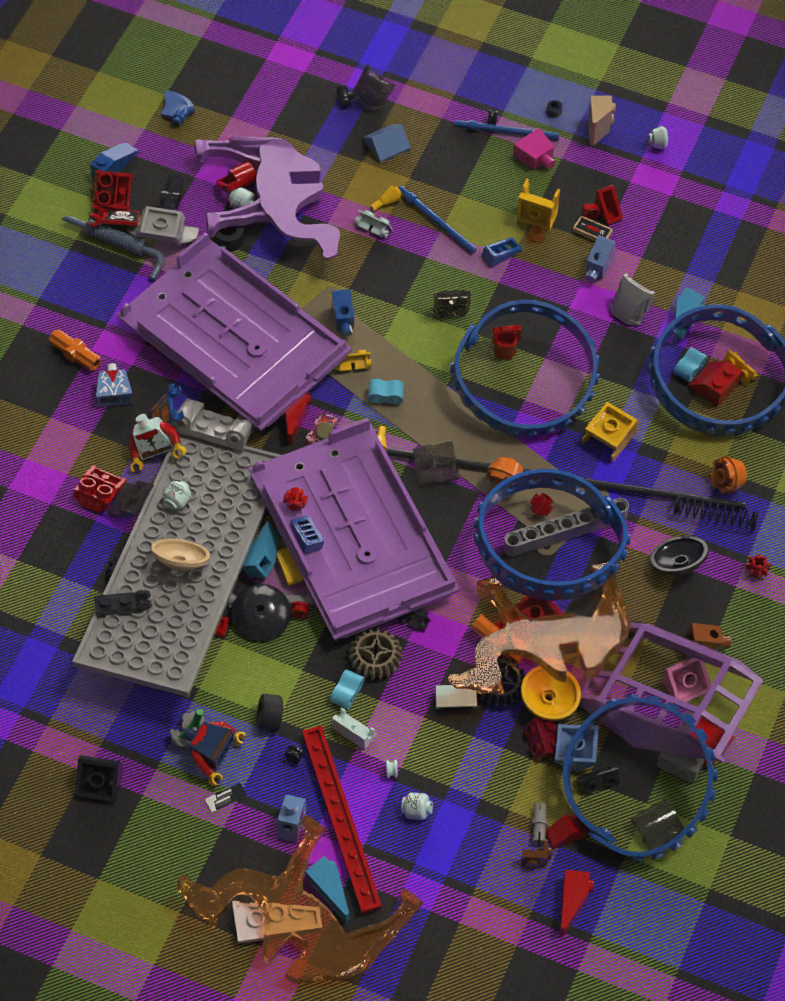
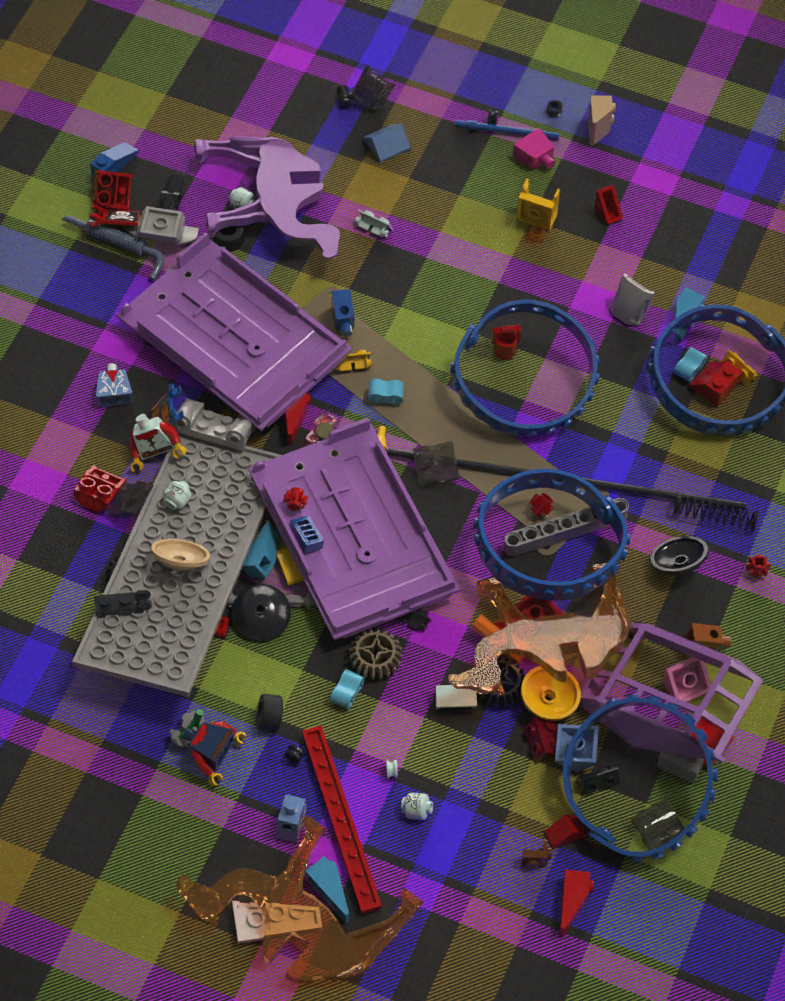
(74, 350): orange piece -> none
(98, 778): black brick -> none
(177, 107): blue arm -> none
(225, 797): sticker -> none
(239, 176): red piece -> none
(299, 609): red bush -> none
(353, 729): light aqua hinge -> none
(391, 195): yellow cone -> none
(413, 199): blue bar -> none
(453, 300): clear smoke slope -> none
(493, 258): blue slope -> none
(502, 469): orange cone -> none
(539, 823): light grey pin -> none
(590, 211): red tile -> none
(591, 229): tile -> none
(600, 258): medium blue torso -> none
(612, 428): yellow piece -> none
(658, 138): light aqua cone -> none
(728, 474): orange cone -> none

